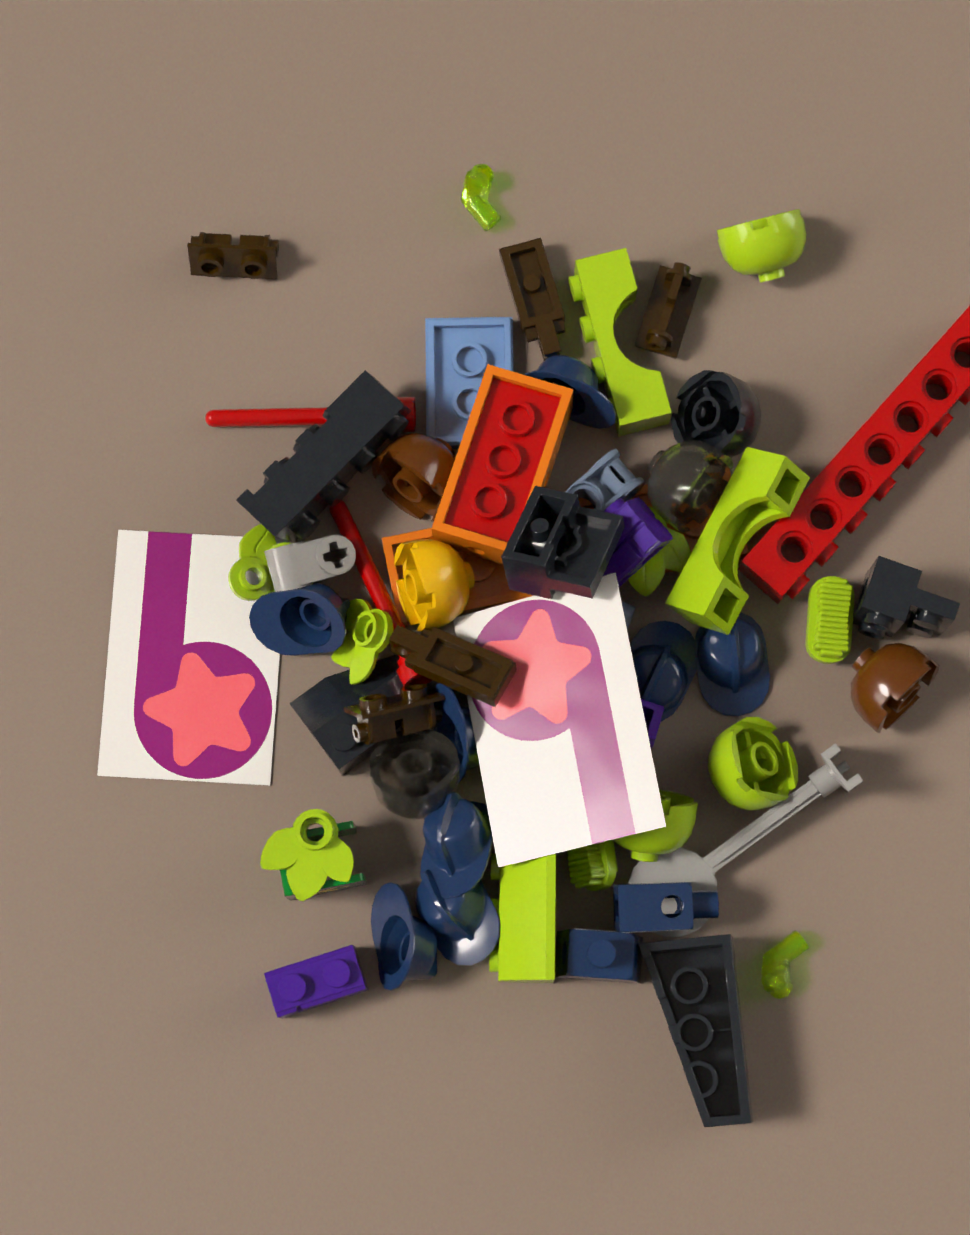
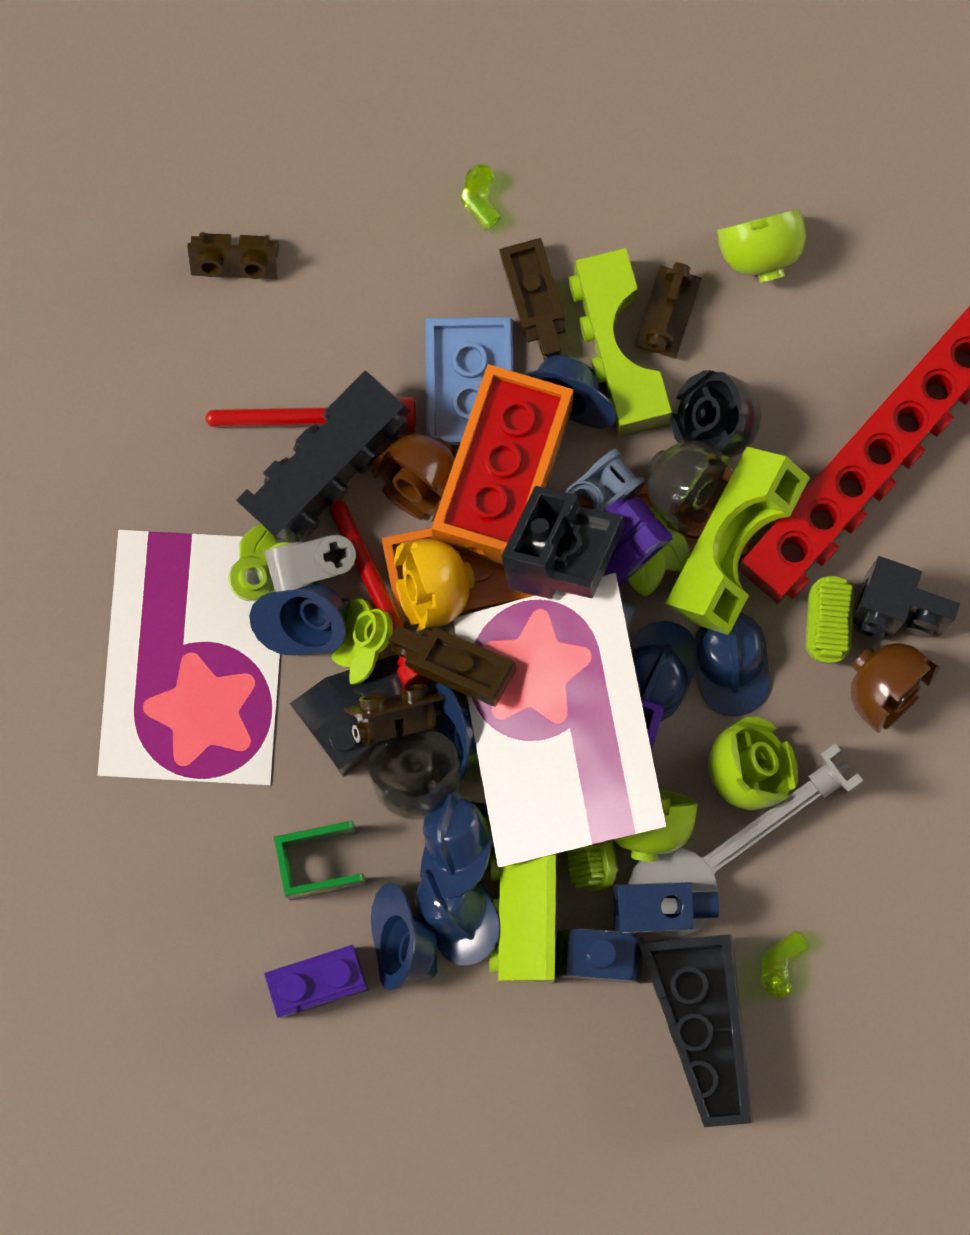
(306, 860): lime plate -> none

